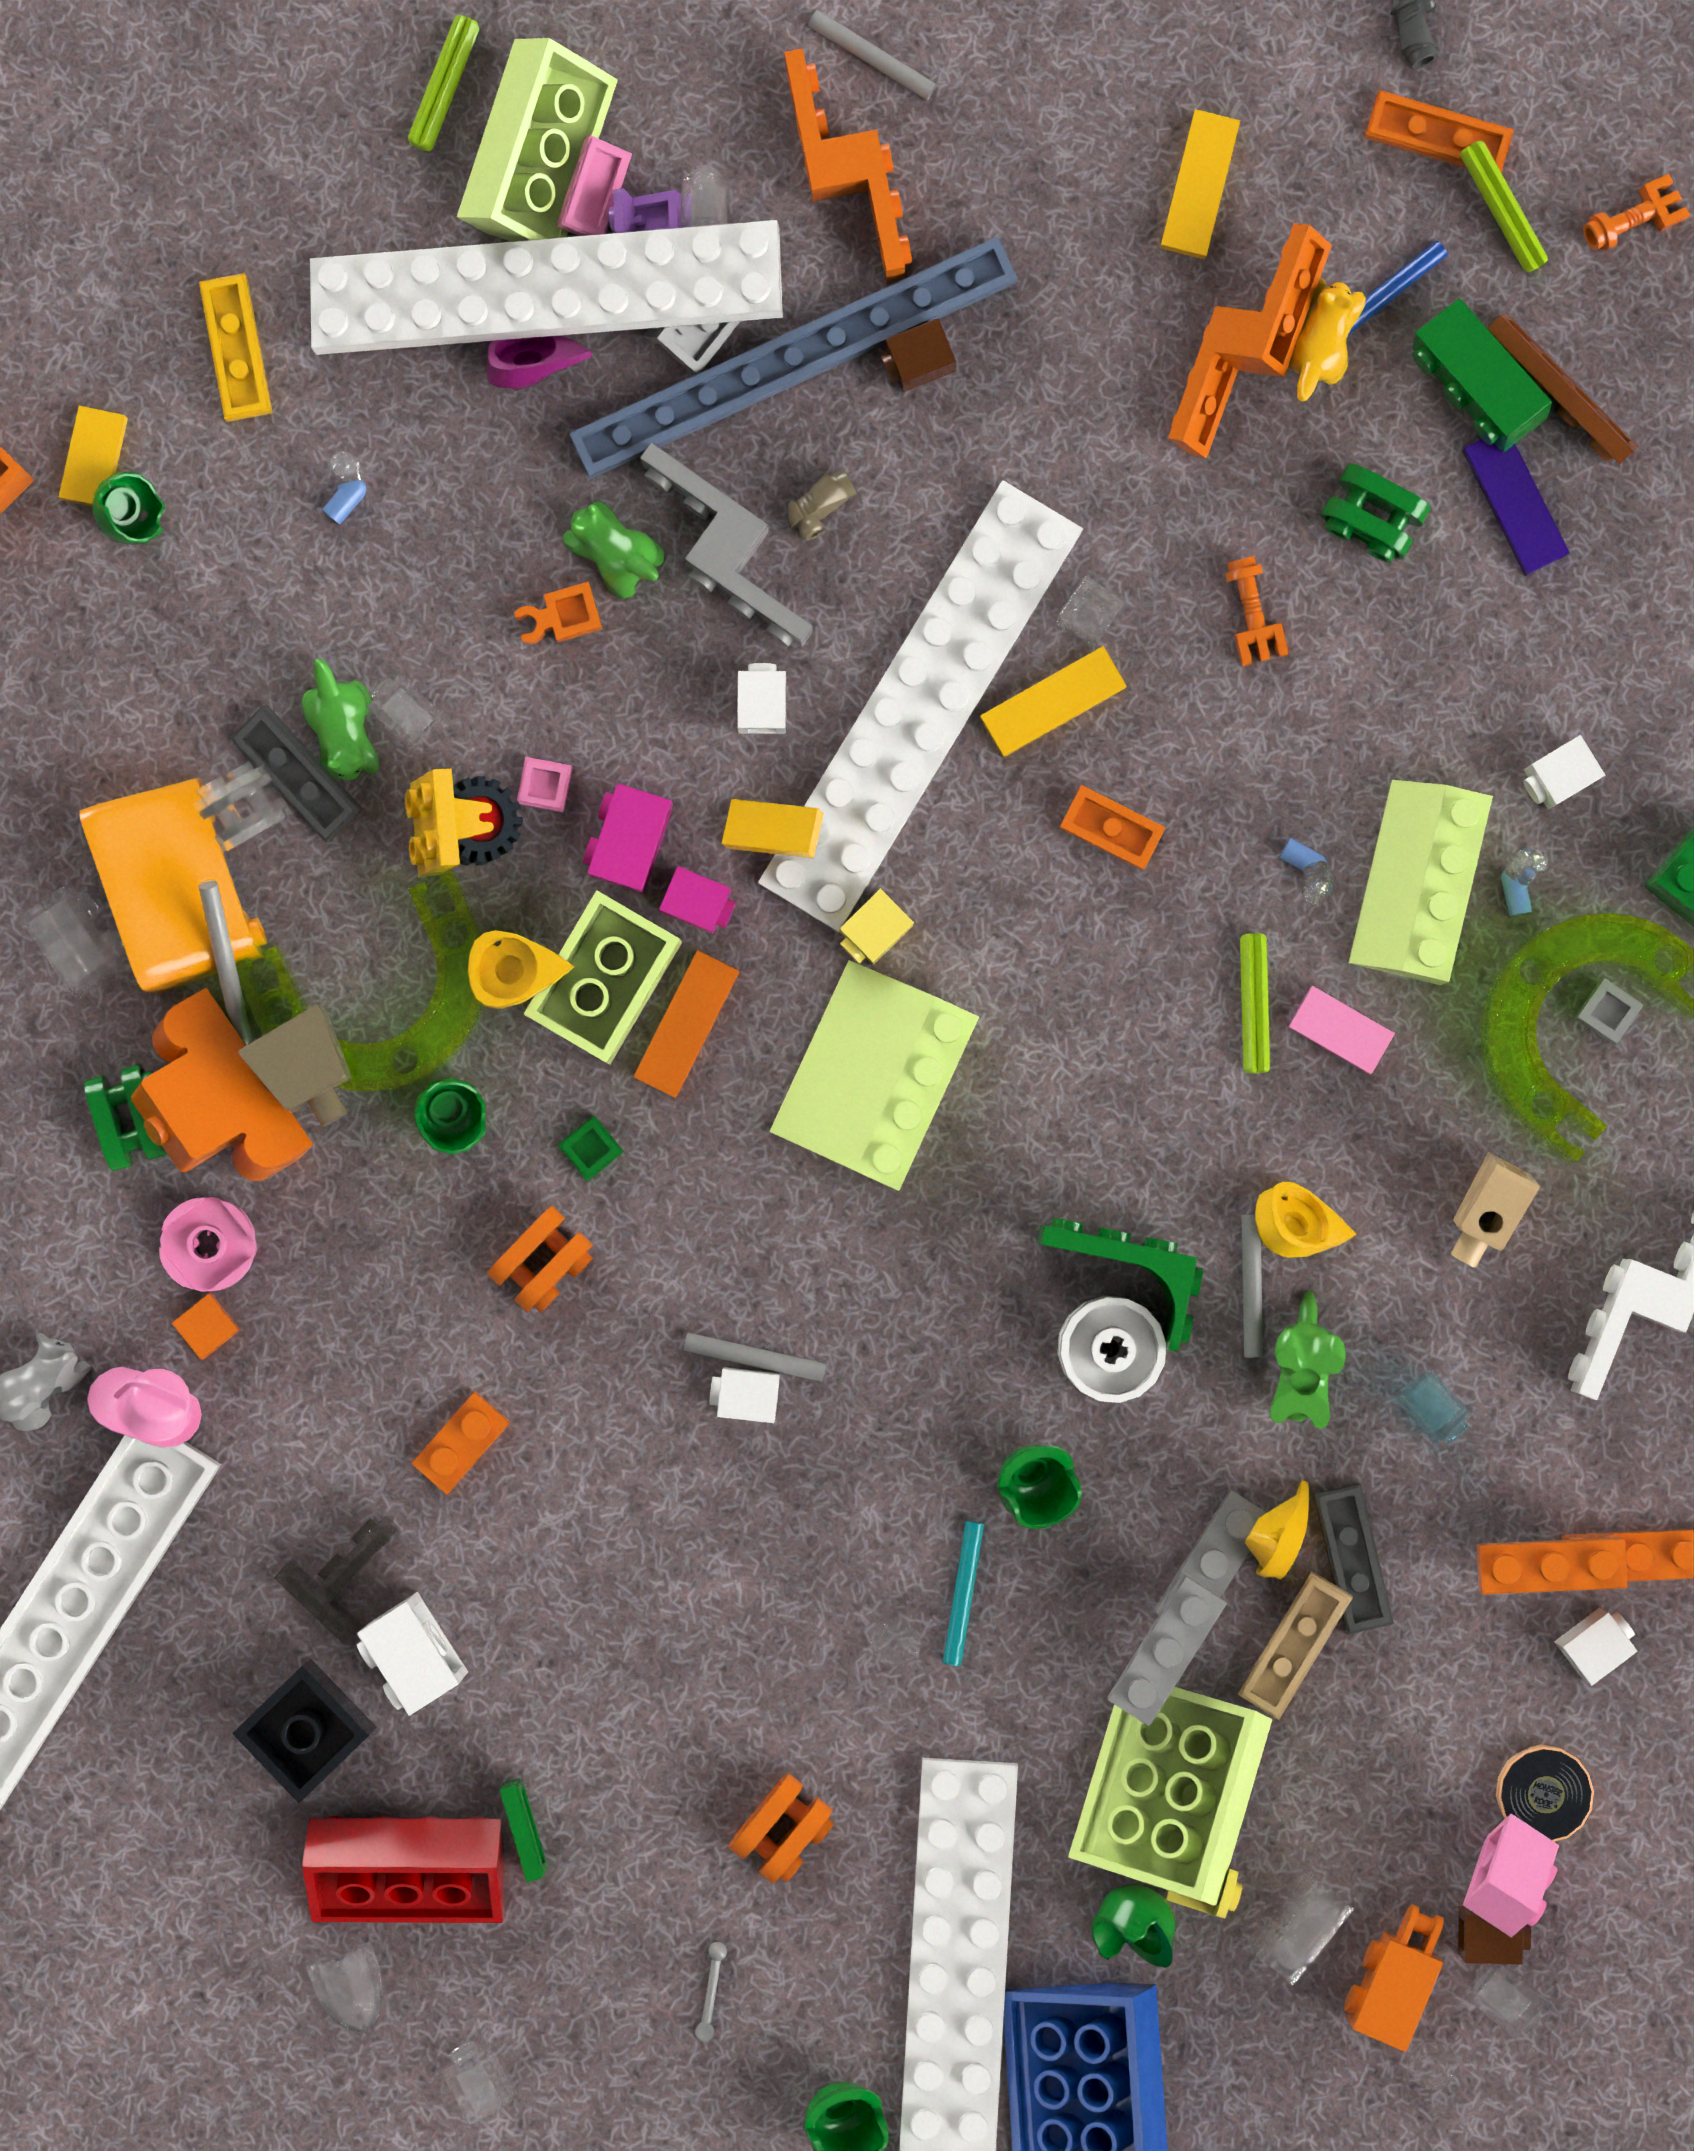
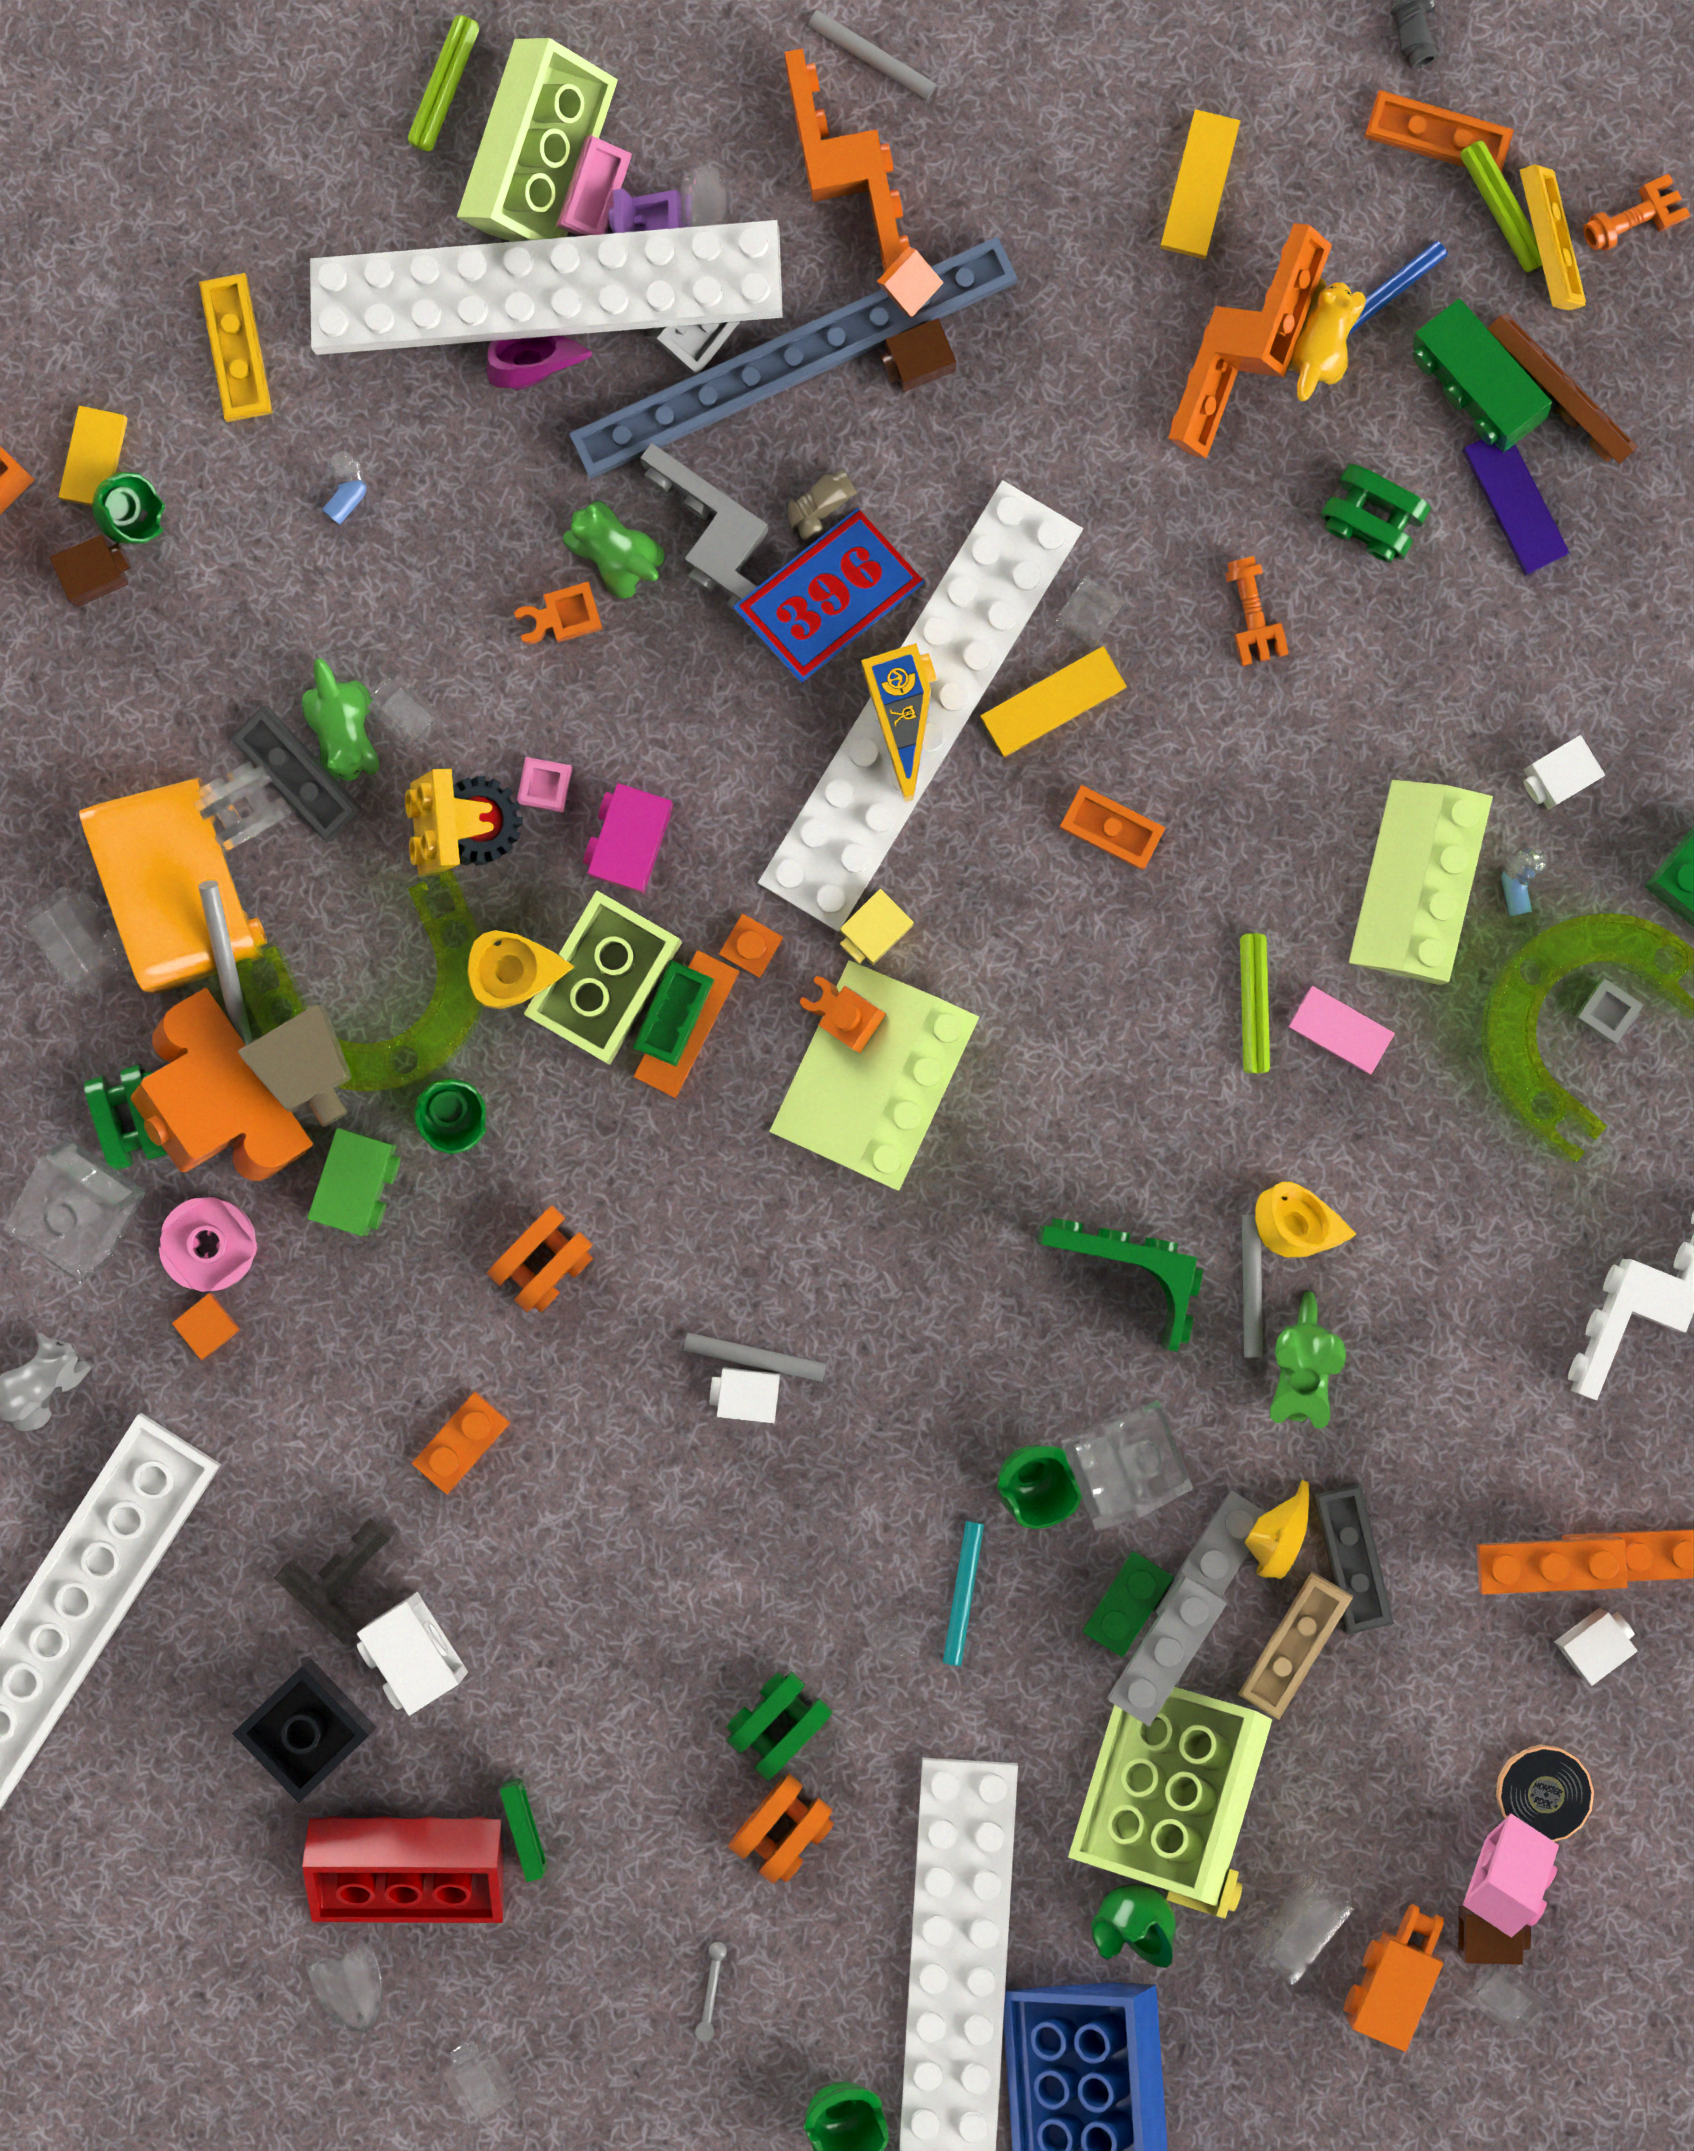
(74, 1210): none -> clear brick
(91, 569): none -> reddish brown brick
(145, 1405): bright pink piece -> none
(354, 1183): none -> bright green brick
(590, 1148): green tile -> none
(673, 1013): none -> green plate
(698, 901): dark pink brick -> none
(751, 946): none -> orange plate
(762, 700): white brick -> none
(772, 828): yellow tile -> none
(779, 1695): none -> green brick
(829, 595): none -> sticker
(845, 1014): none -> orange plate
(901, 701): none -> slope
(910, 282): none -> tile
(1127, 1465): none -> clear brick
(1127, 1603): none -> green plate
(1139, 1353): white wheel -> none
(1314, 868): arm -> none
(1434, 1408): clear light blue brick -> none
(1495, 1188): tan torso -> none
(1553, 237): none -> yellow tile

